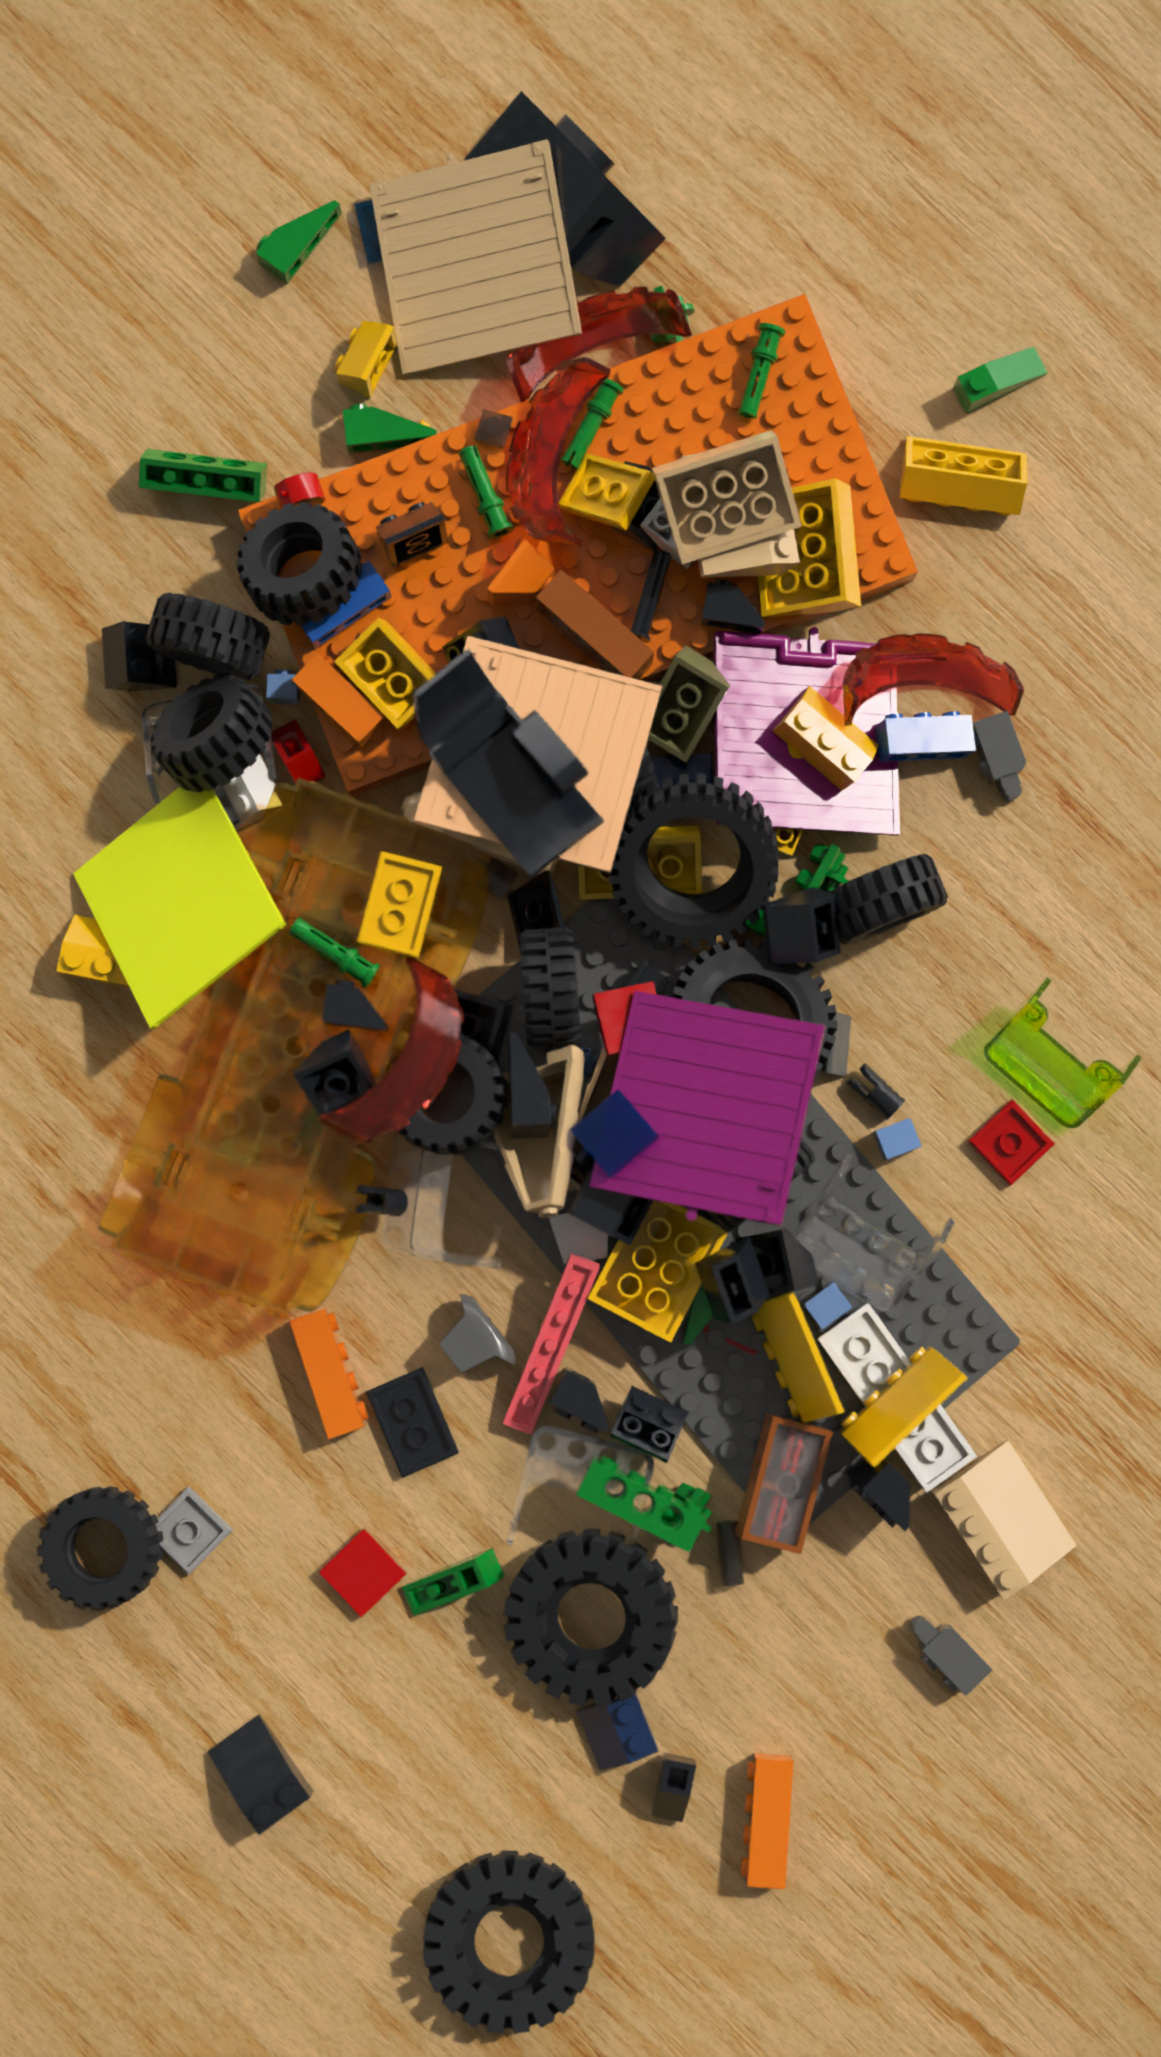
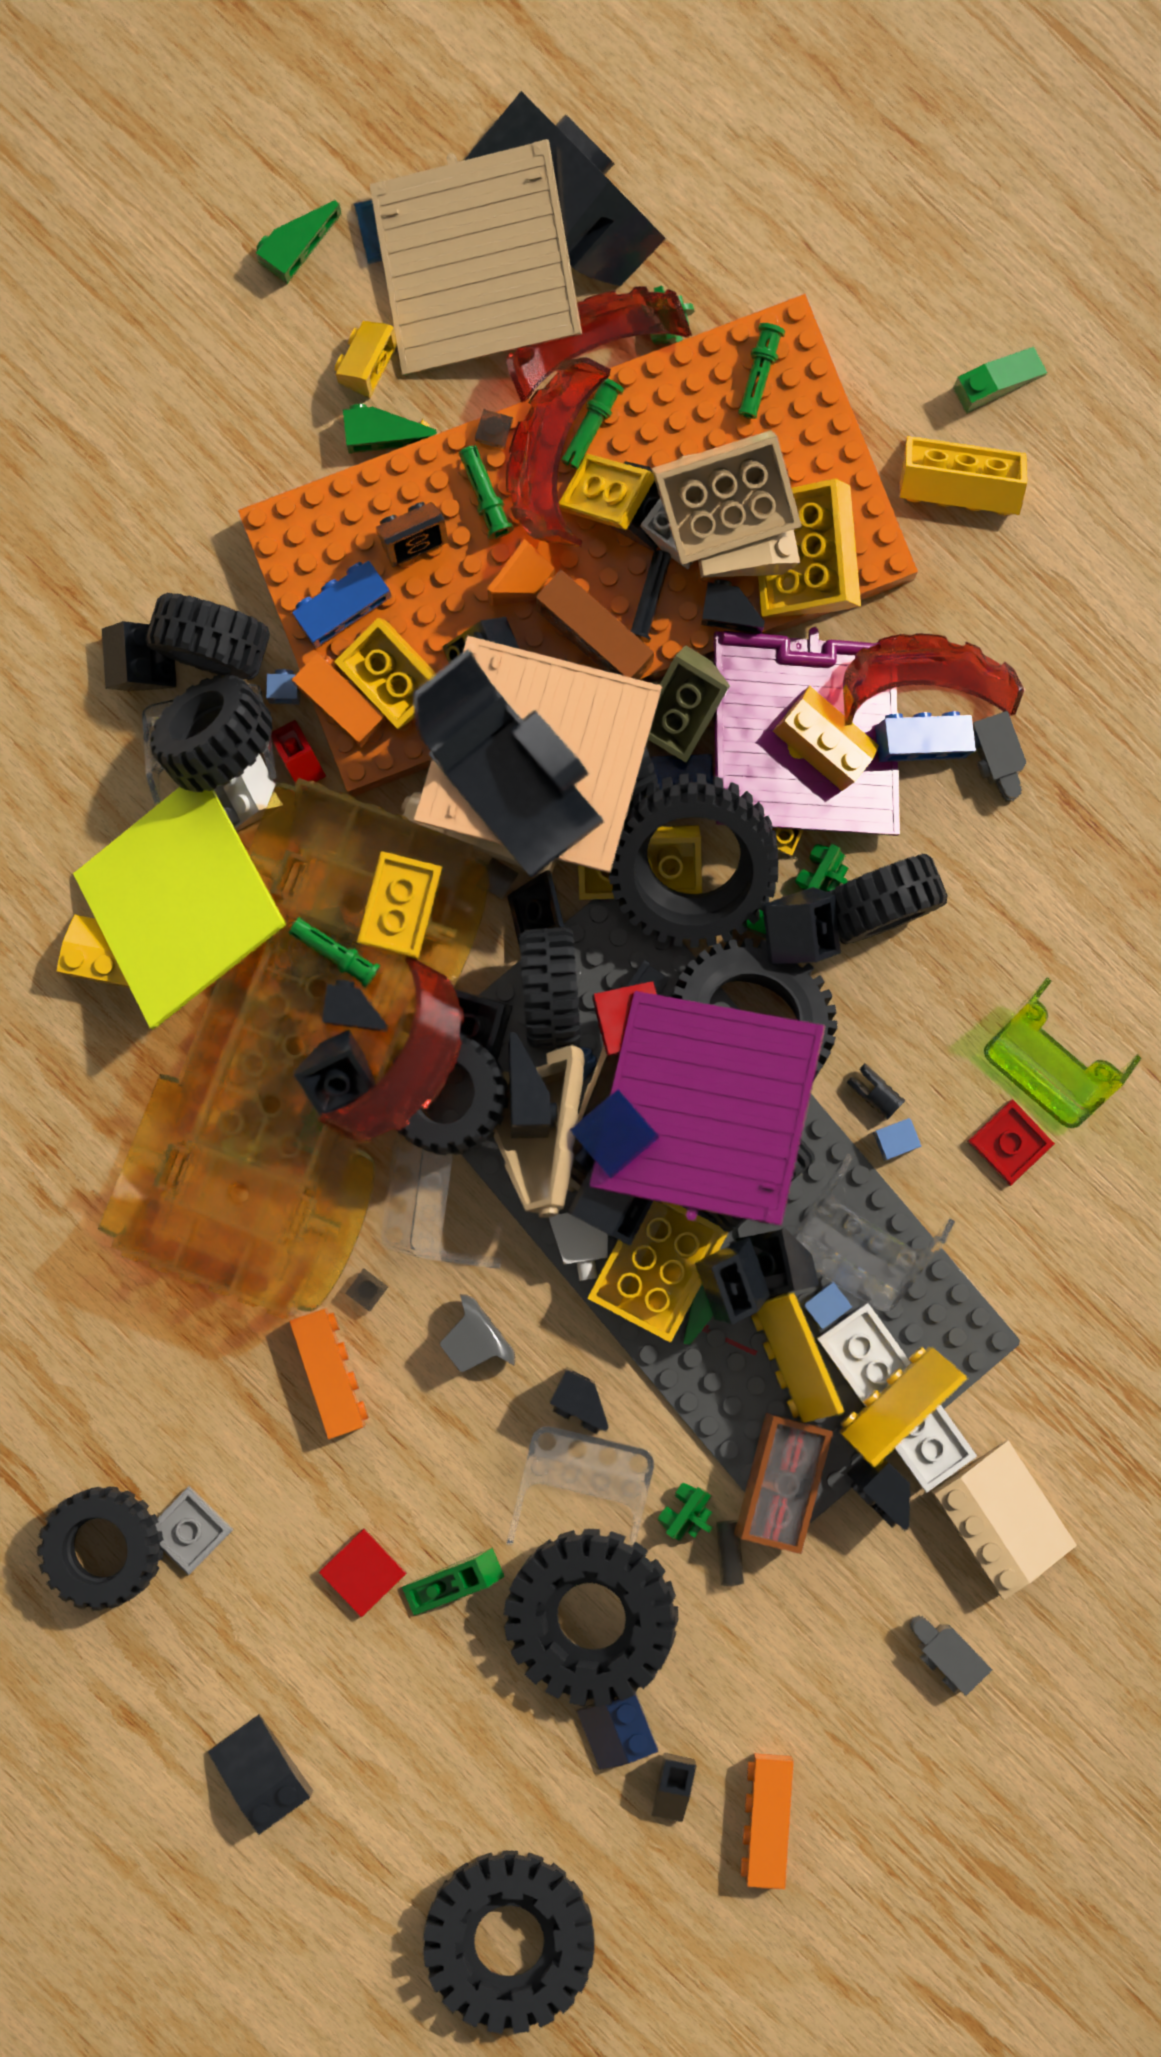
(202, 475): green brick -> none
(284, 536): black tyre -> none
(299, 488): red piece -> none
(367, 1290): none -> clear smoke plate
(382, 1201): black hinge -> none
(412, 1422): black tile -> none
(551, 1343): coral plate -> none
(648, 1424): black slope -> none
(679, 1533): green brick -> none
(837, 1061): dark grey slope -> none

